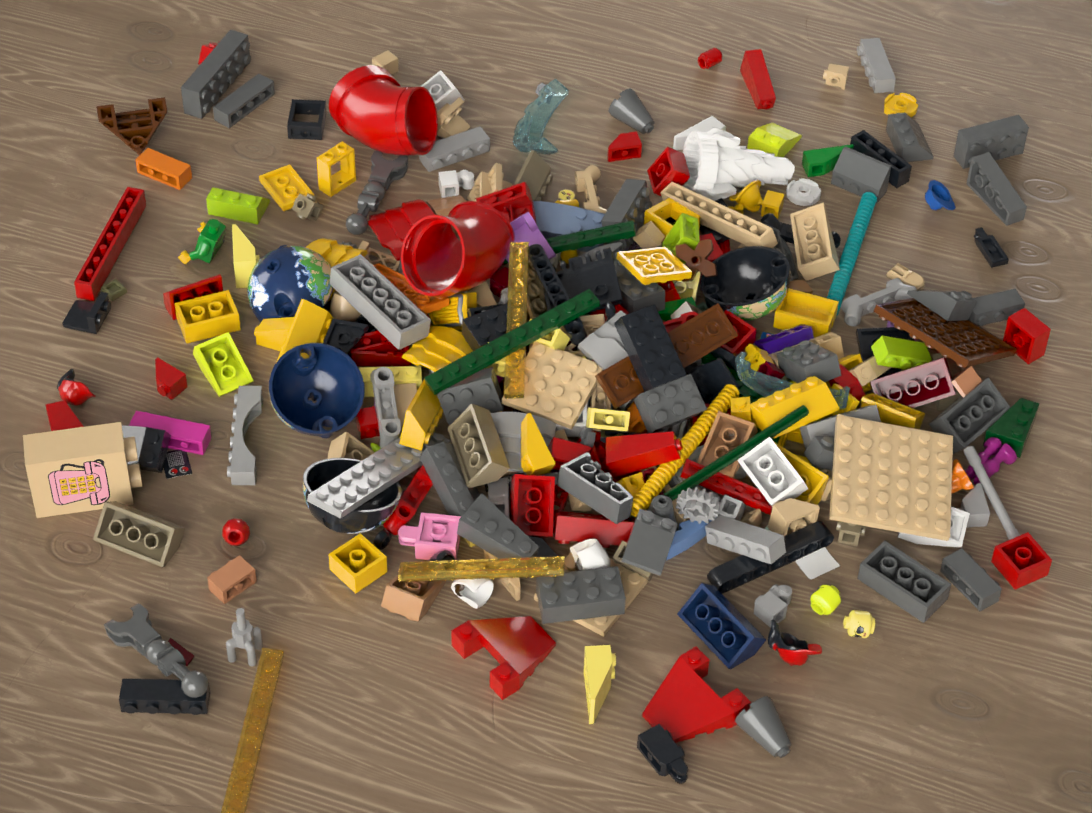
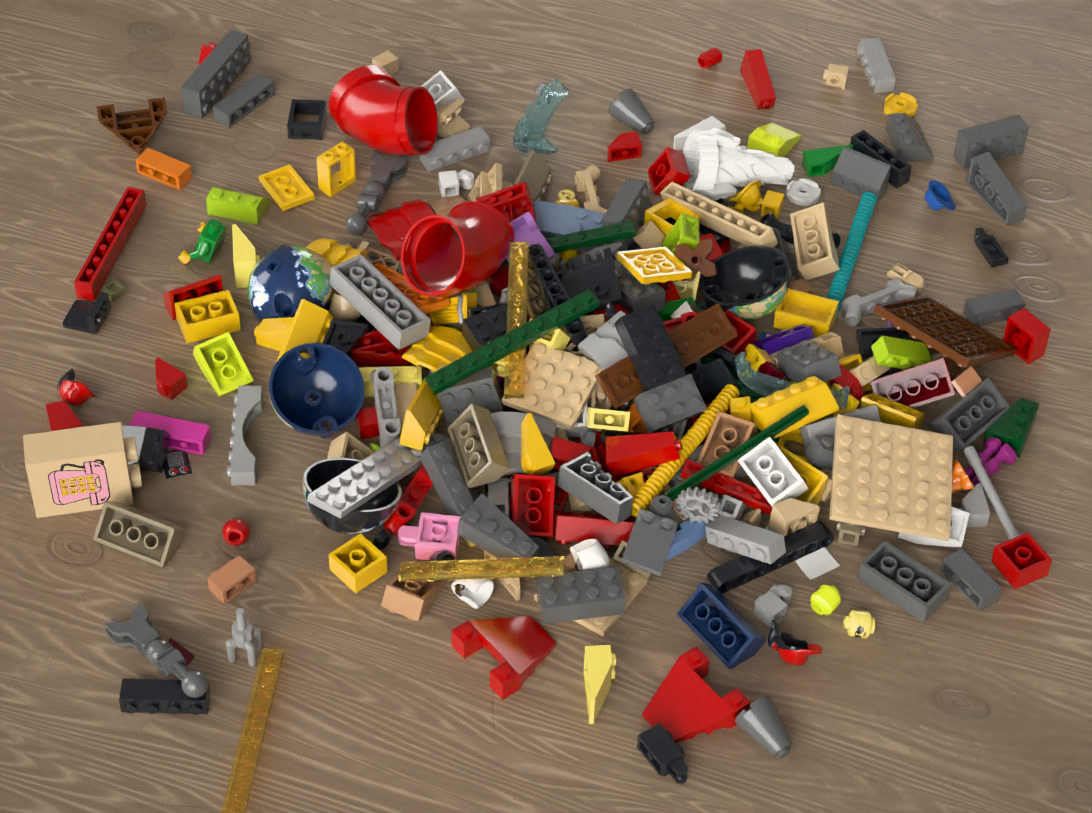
(307, 207): dark tan brick -> none
(947, 304): dark grey slope -> none

